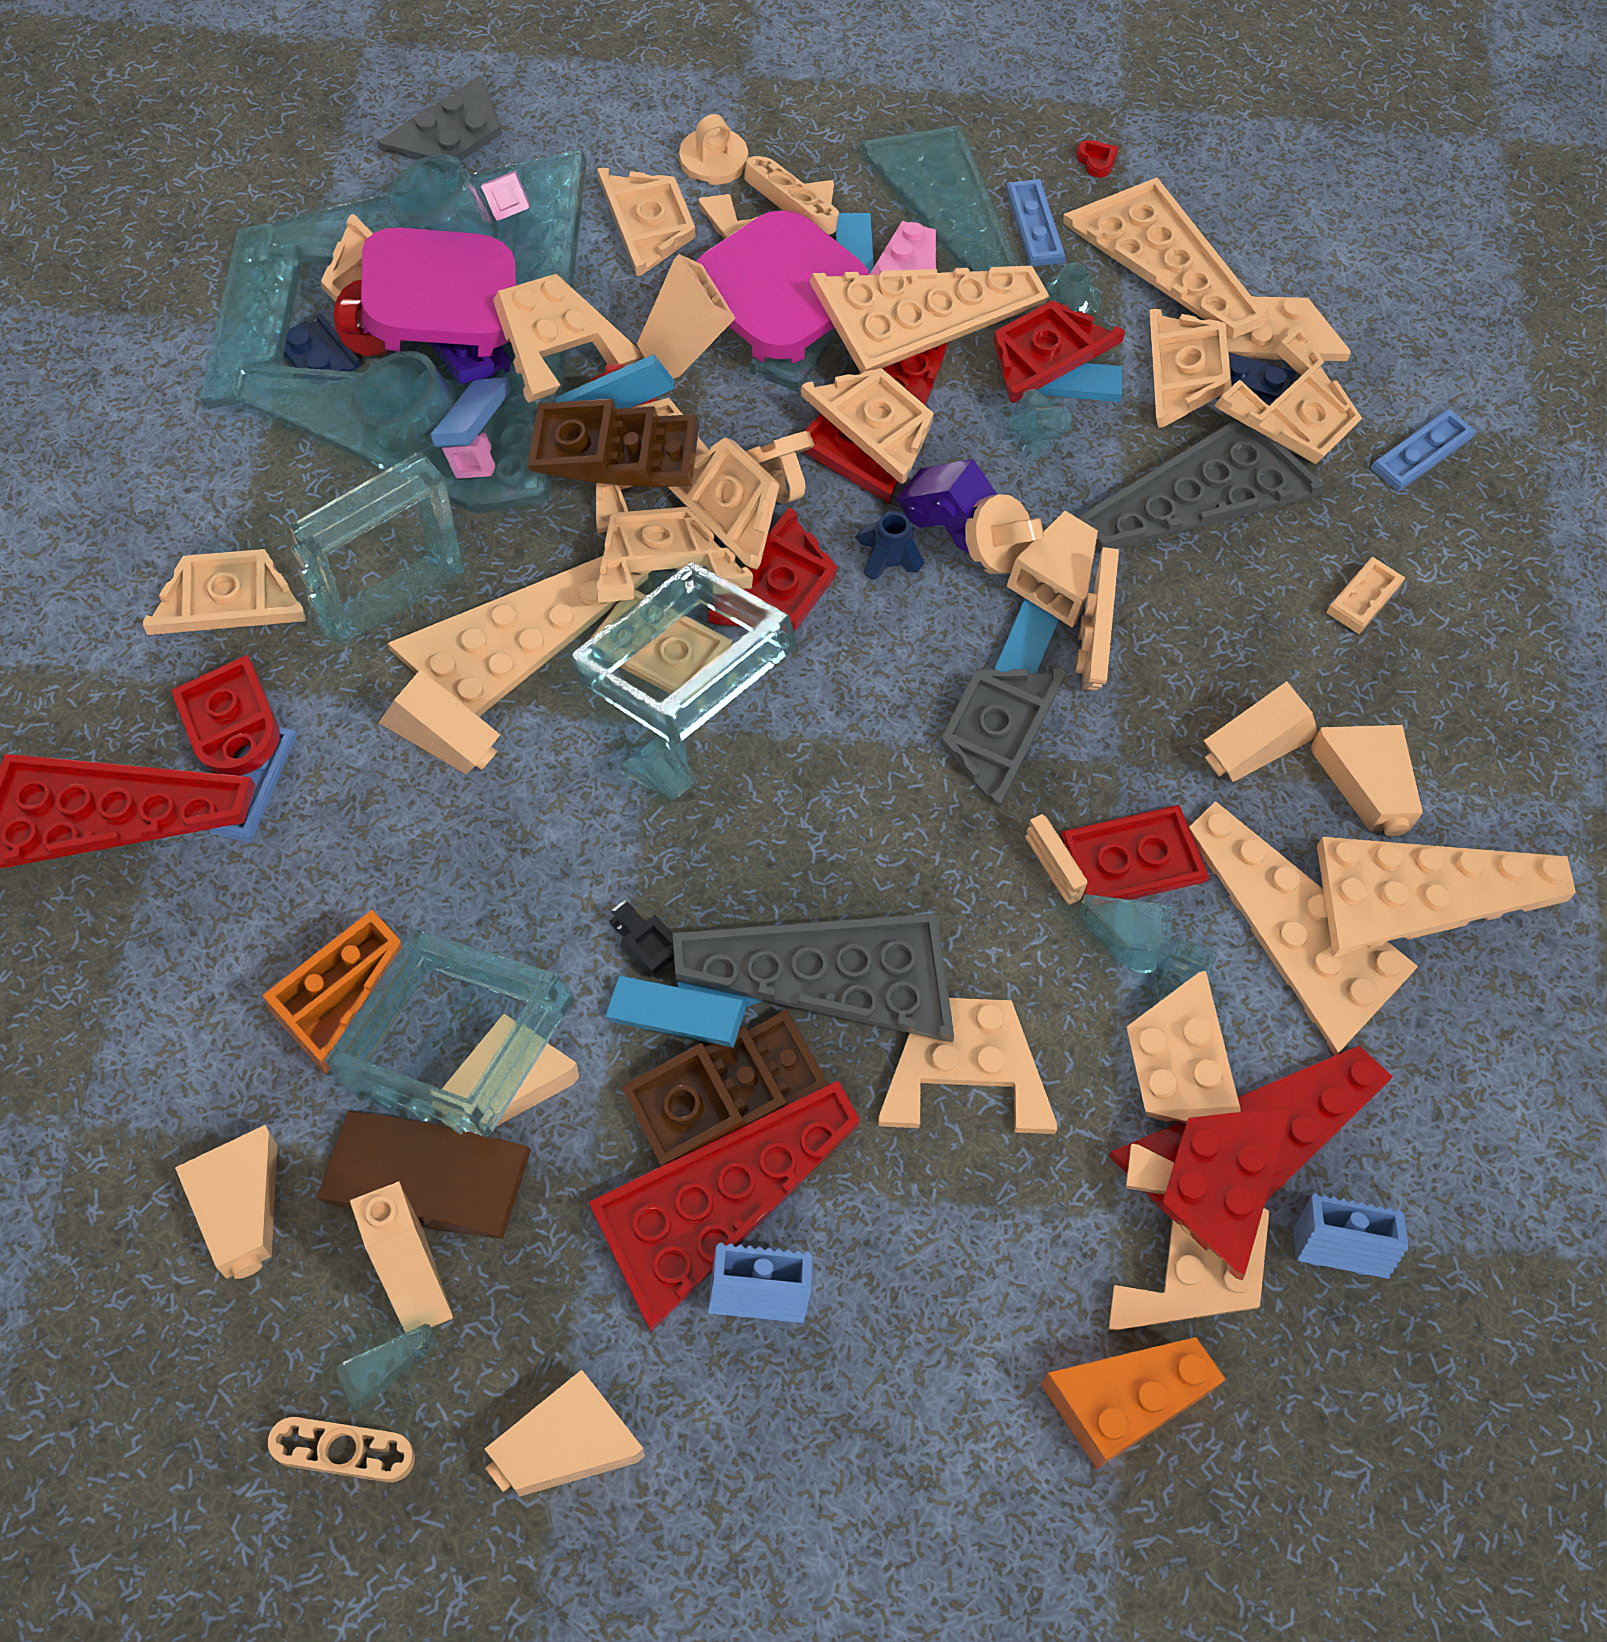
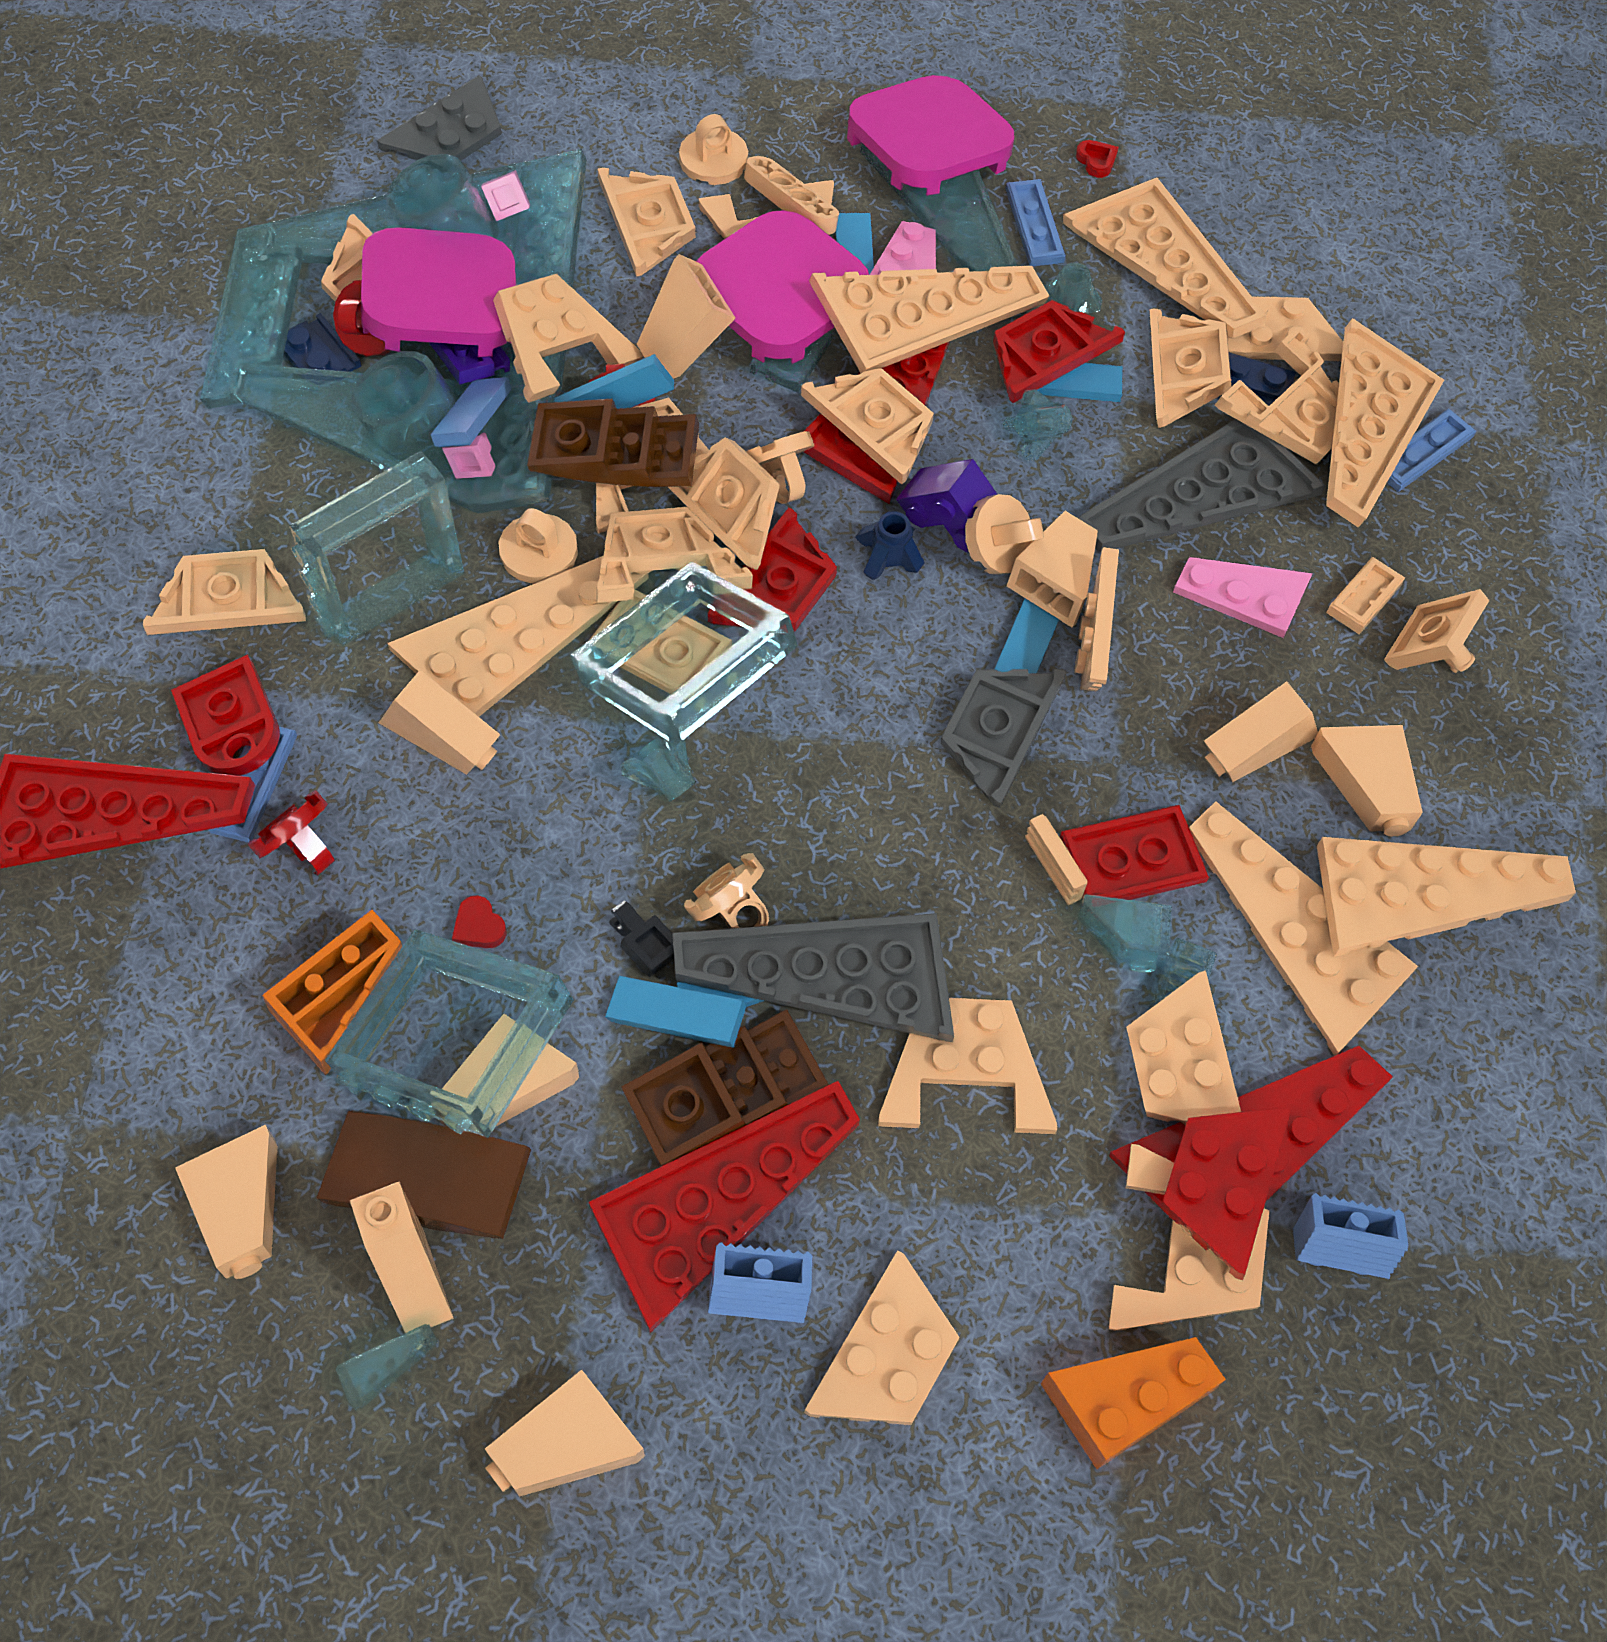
(293, 829): none -> red tile
(308, 1430): light nougat beam -> none
(478, 925): none -> red tile
(537, 546): none -> light nougat tile
(728, 892): none -> light nougat tile
(889, 1353): none -> light nougat wing
(930, 131): none -> dark pink tile
(1245, 592): none -> bright pink wing
(1377, 413): none -> light nougat wing
(1439, 632): none -> light nougat tile

